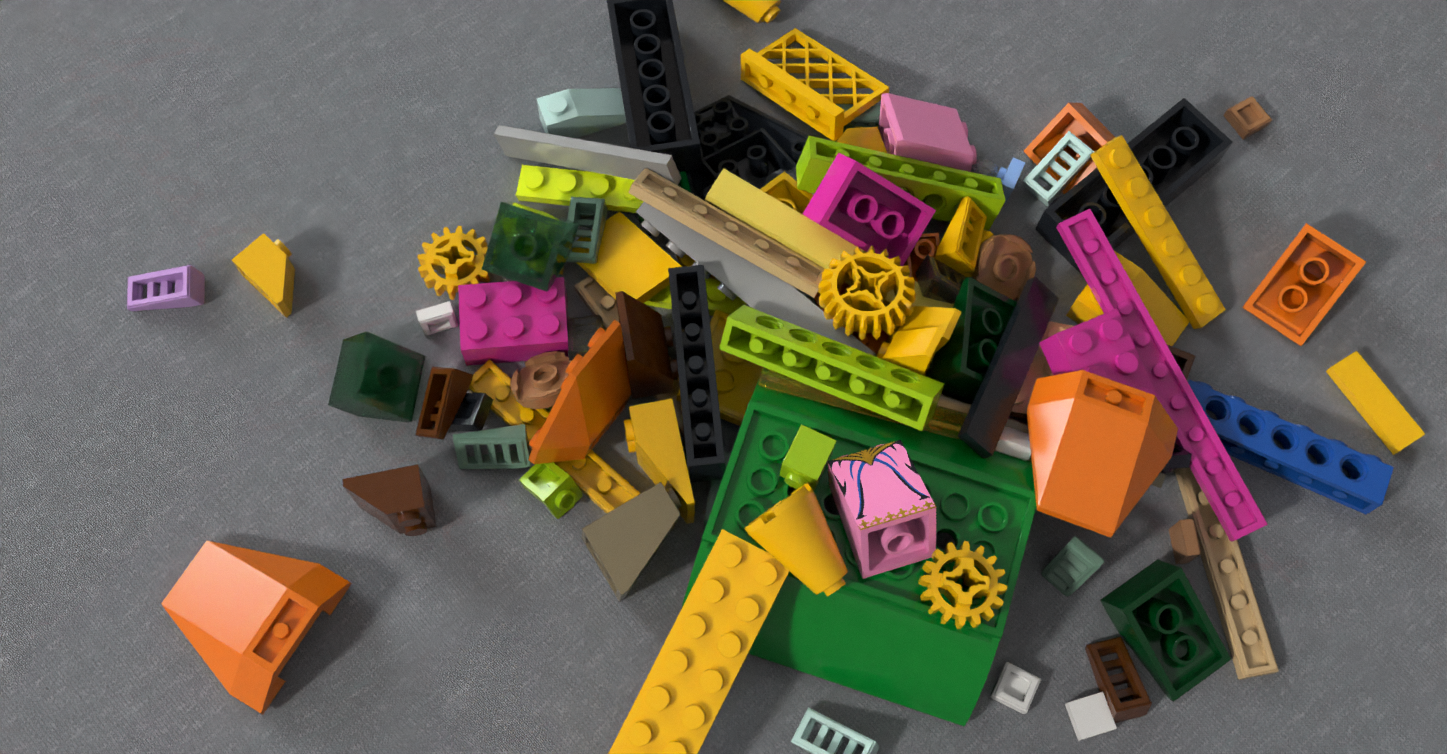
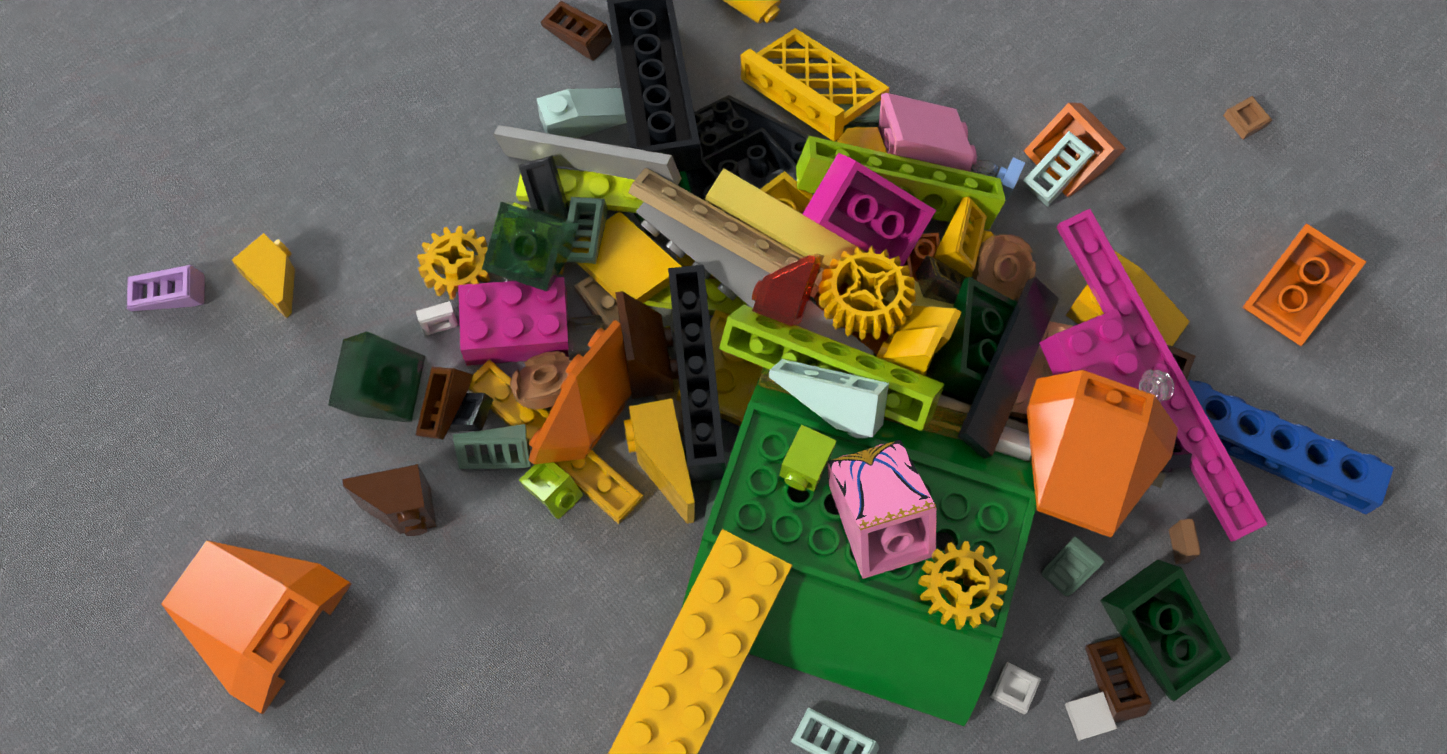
(544, 186): none -> black tile
(591, 43): none -> reddish brown slope
(631, 536): dark tan slope -> none
(787, 291): none -> clear red slope
(801, 541): yellow cone -> none
(837, 397): none -> light aqua slope
(1157, 232): yellow plate -> none
(1158, 384): none -> clear plate
(1172, 155): black brick -> none
(1229, 585): tan tile -> none
(1375, 402): yellow tile -> none

